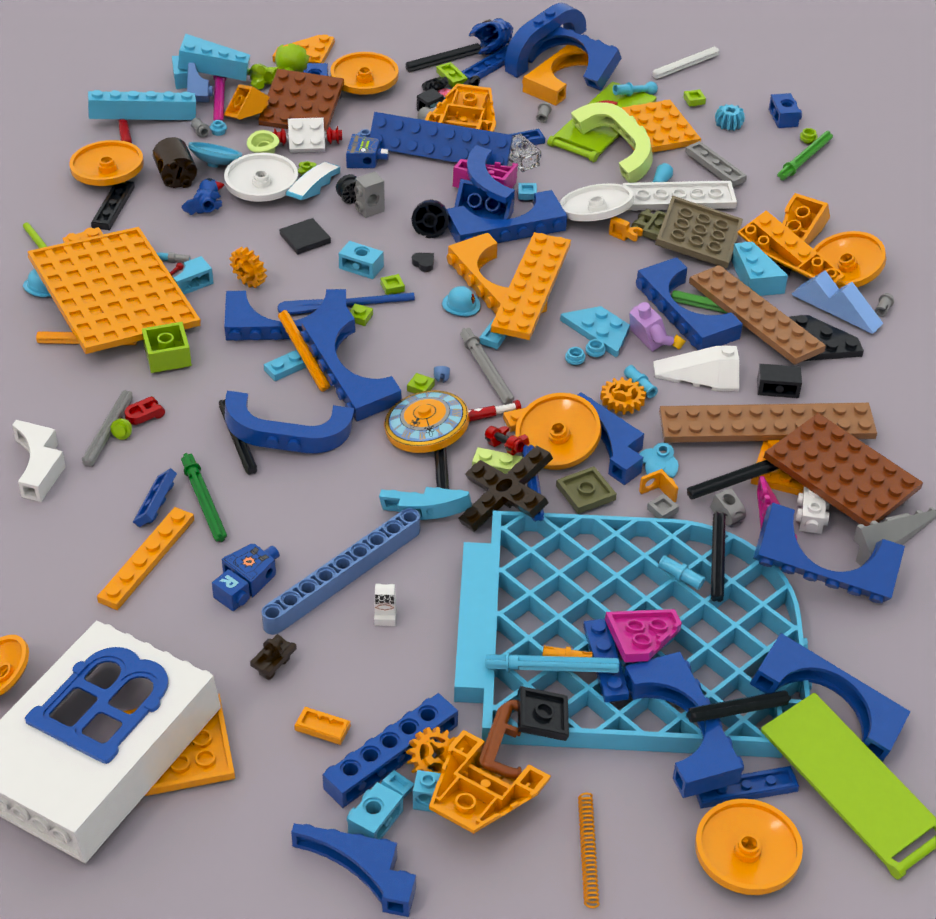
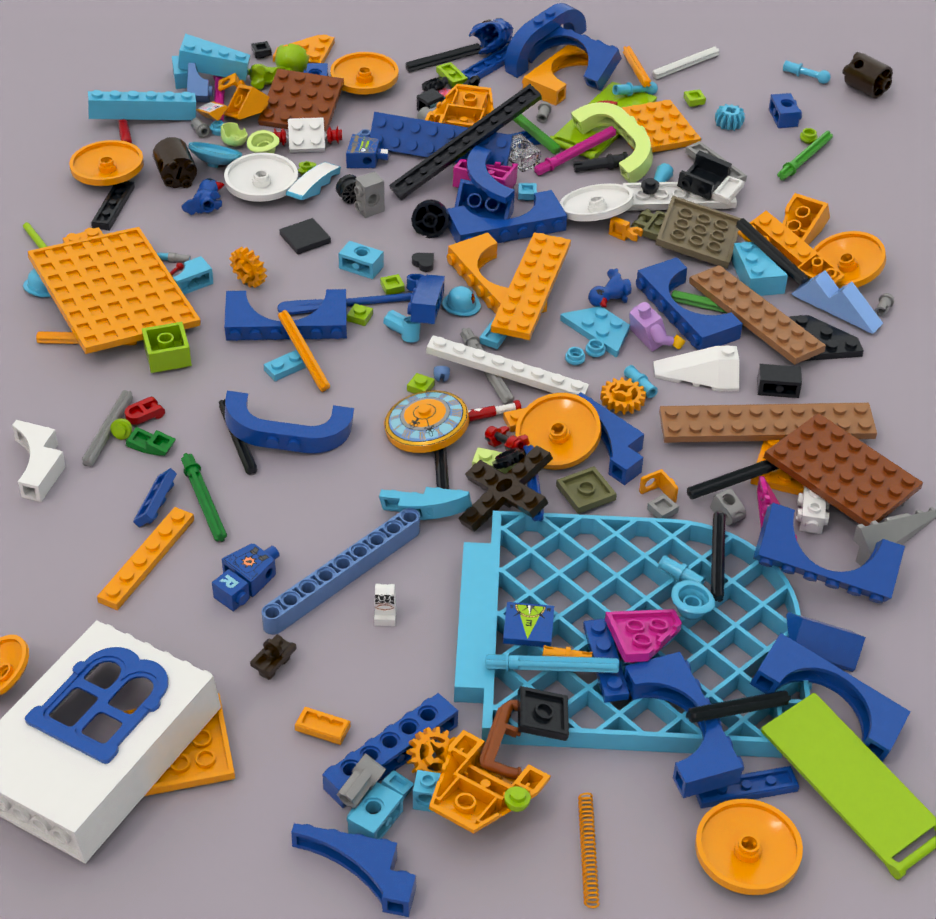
(150, 443): none -> green slope
(212, 110): none -> light orange slope
(233, 135): none -> yellowish green hair
(234, 80): none -> light orange bracket
(261, 49): none -> black plate
(361, 393): blue arch -> none
(363, 777): none -> light grey piece
(409, 330): none -> medium azure piece
(426, 297): none -> blue hinge
(465, 142): none -> black plate
(504, 367): none -> white plate
(509, 458): none -> black gear
(517, 798): none -> lime plate
(528, 624): none -> blue tile
(537, 133): none -> bright green axle
(550, 163): none -> dark pink axle
(610, 162): none -> black pin
(614, 289): none -> blue animal
(636, 66): none -> light orange axle
(650, 186): none -> black plate
(655, 460): medium azure plate -> none
(692, 599): none -> medium azure hat
(704, 175): none -> black panel
(728, 190): none -> white tile
(769, 249): none -> black axle
(822, 76): none -> medium azure pin
(828, 641): none -> blue slope
(868, 75): none -> dark brown cylinder

